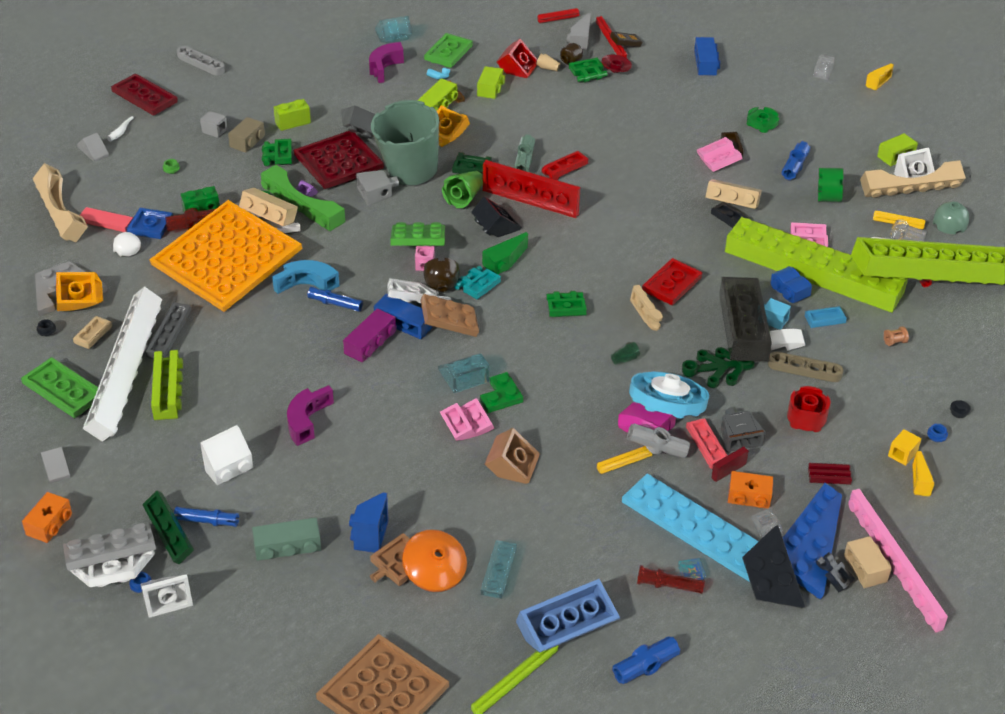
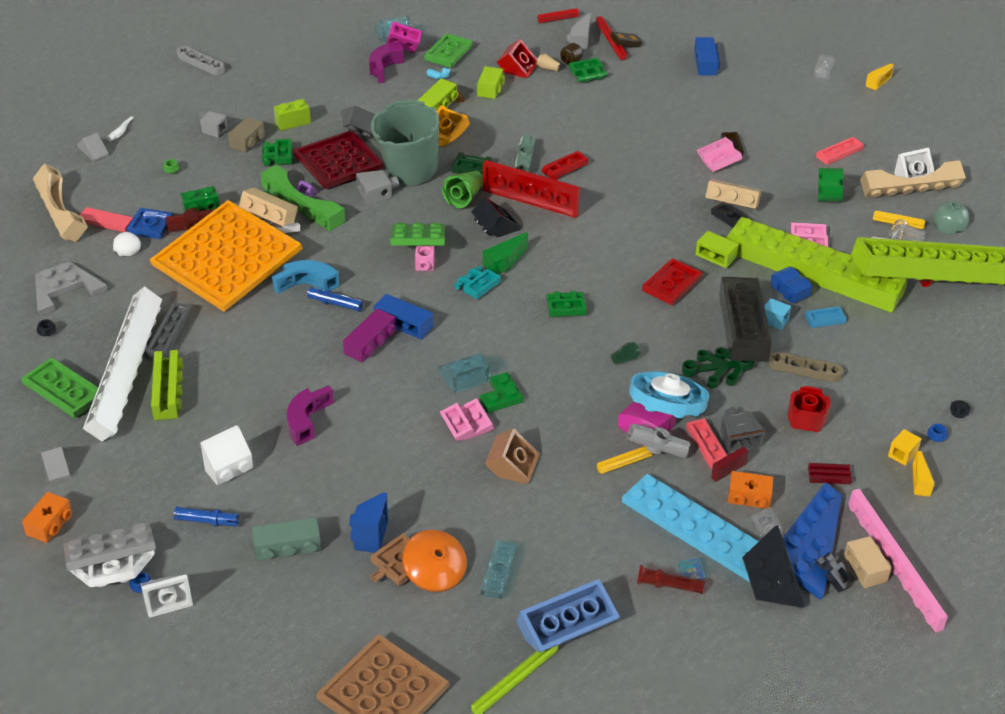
(77, 290): light orange slope -> none
(92, 332): tan plate -> none
(144, 94): dark red plate -> none
(168, 527): dark green plate -> none
(406, 35): none -> dark pink brick
(410, 290): white wing -> none
(441, 274): dark brown cylinder -> none
(449, 315): medium nougat plate -> none
(616, 63): dark red dish -> none
(645, 308): tan hinge -> none
(646, 660): blue piece -> none
(716, 249): none -> lime brick
(762, 119): green plate -> none
(787, 338): white slope -> none
(796, 160): blue piece -> none
(840, 150): none -> coral tile
(893, 147): lime brick -> none
(896, 336): nougat bush -> none

